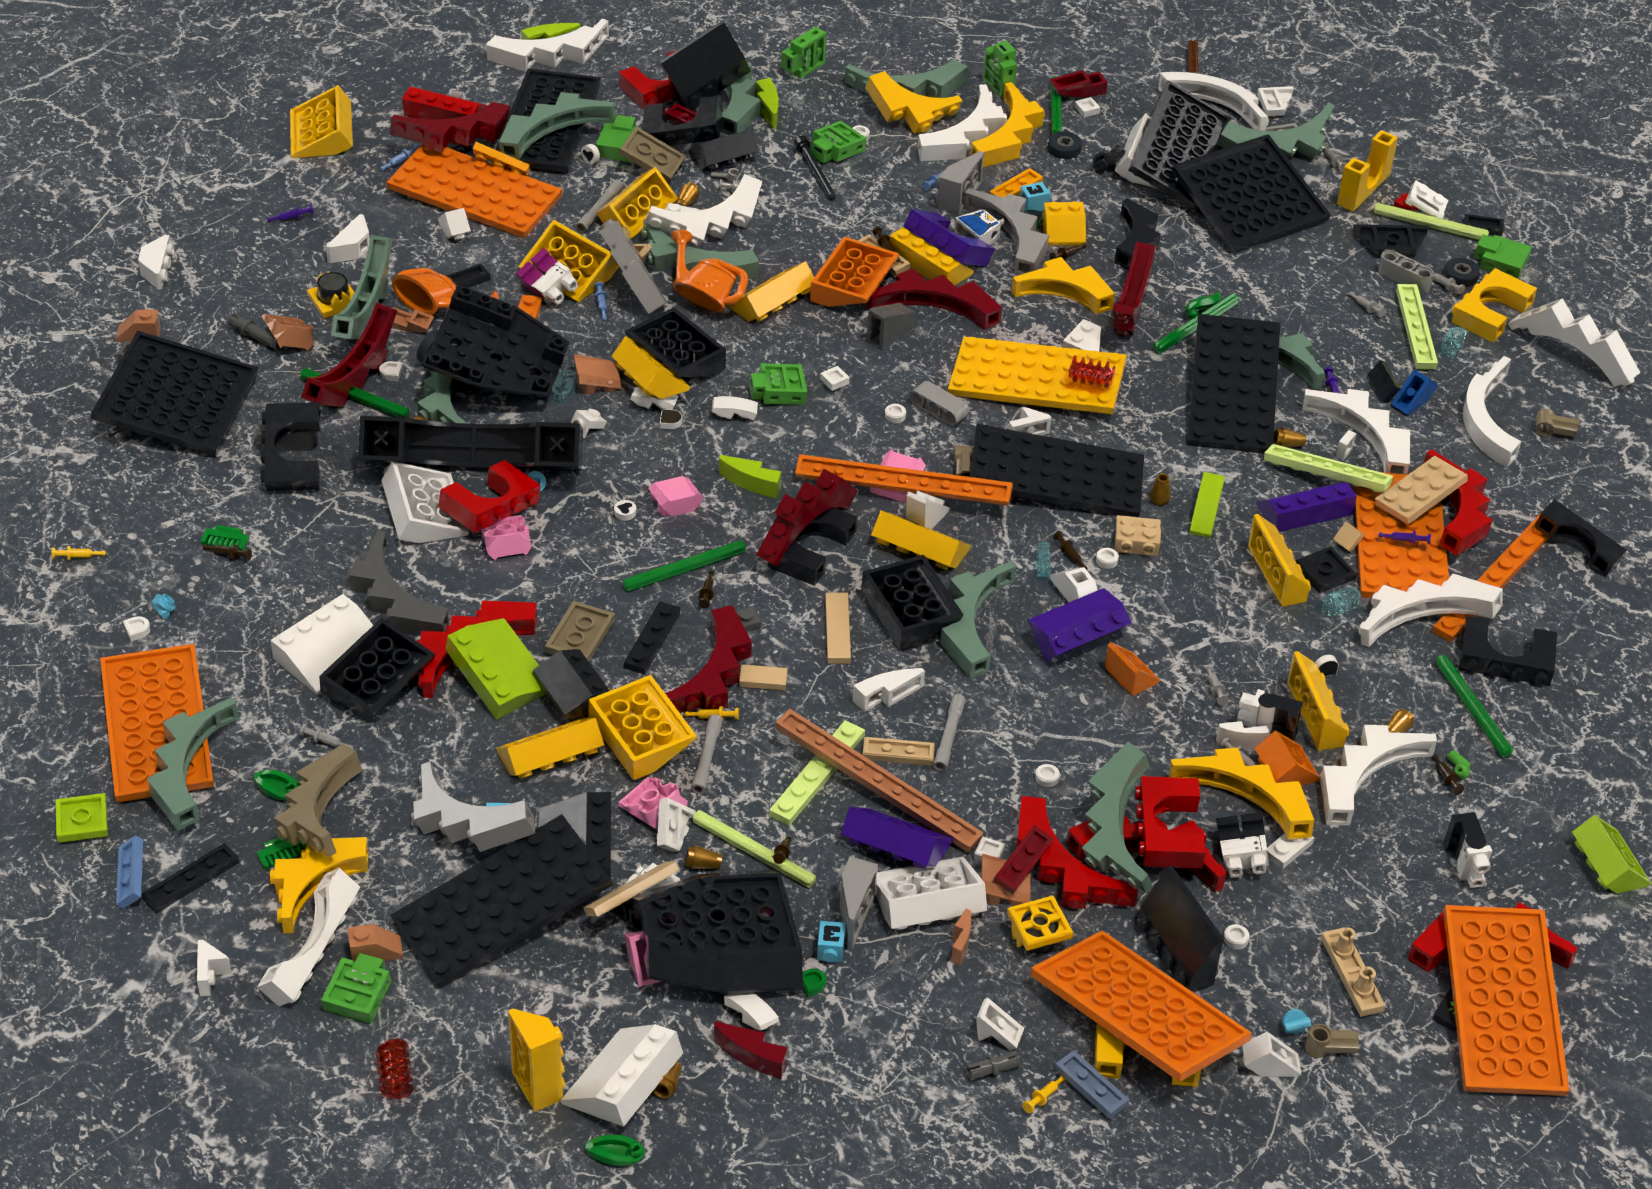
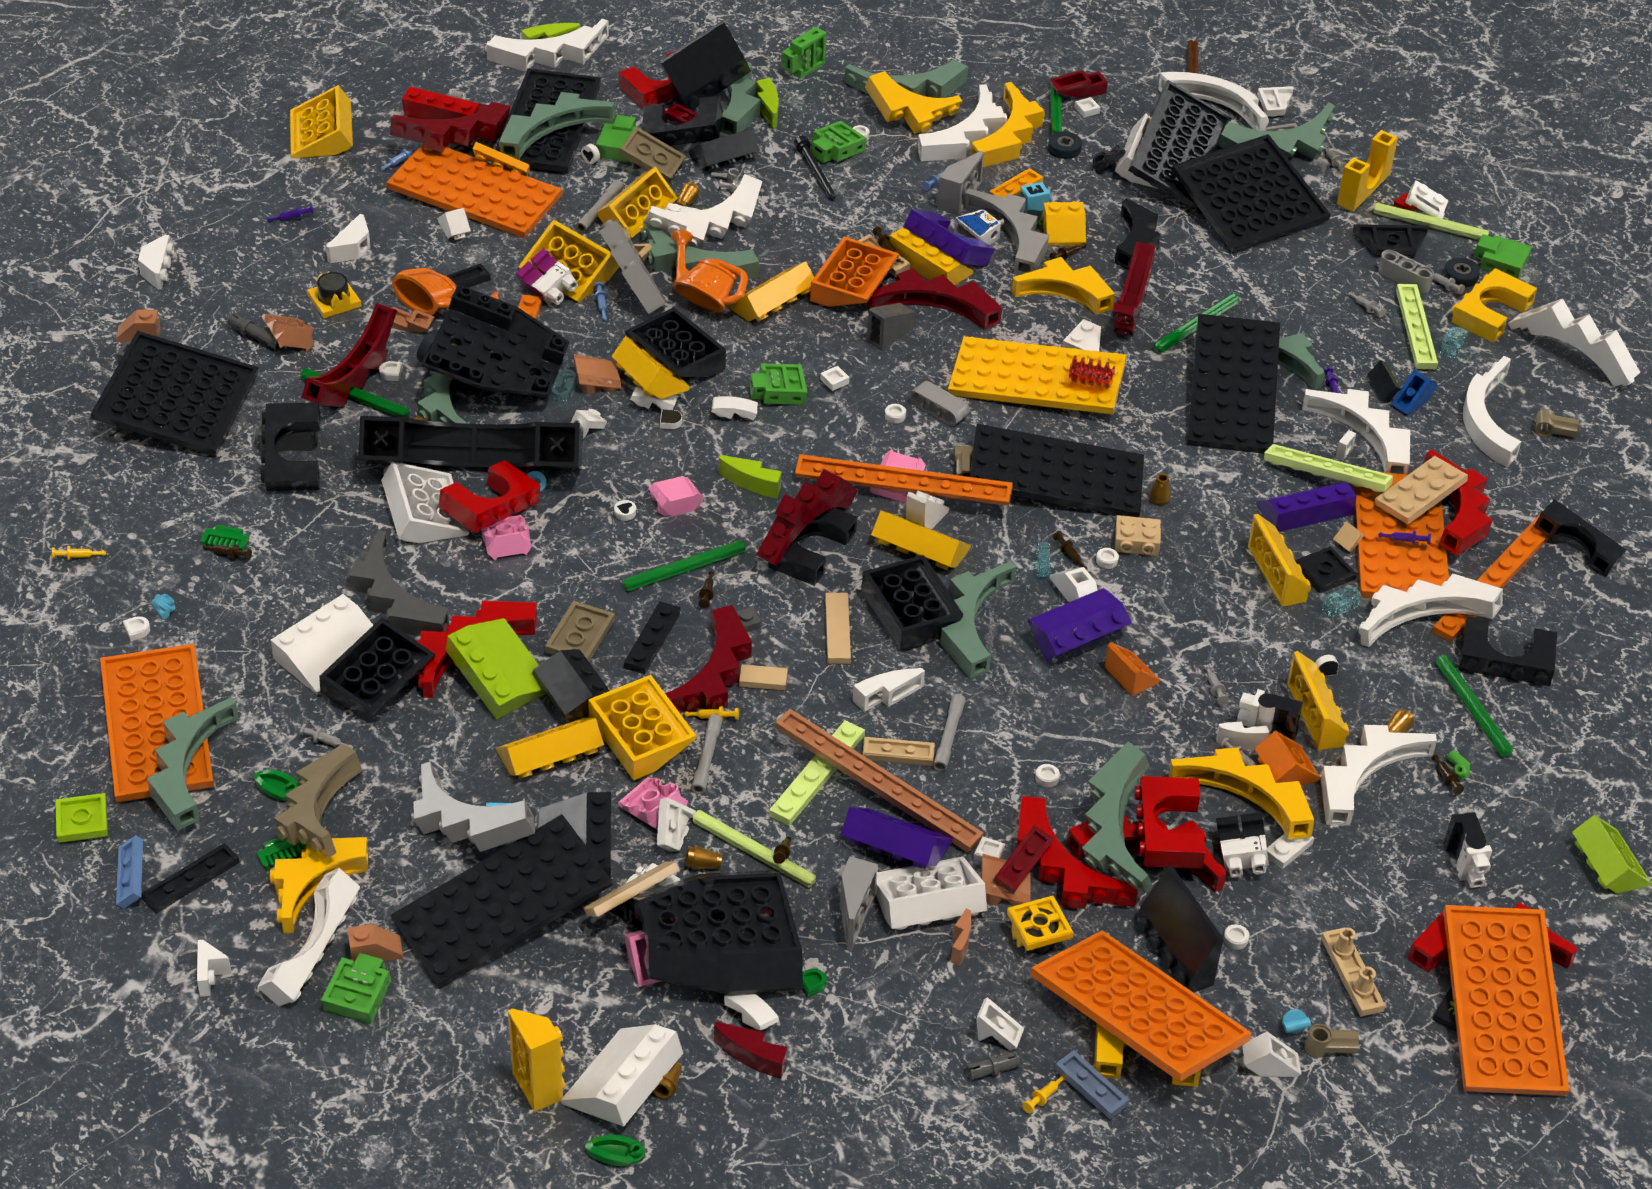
(371, 288): sand green arch -> none
(394, 1069): clear red piece -> none
(831, 941): medium azure brick -> none
(999, 66): bright green piece -> none
(1031, 422): white slope -> none
(1201, 303): green arm -> none
(1207, 504): lime slope -> none
(1288, 438): pearl gold cone -> none
(1493, 225): black tile -> none

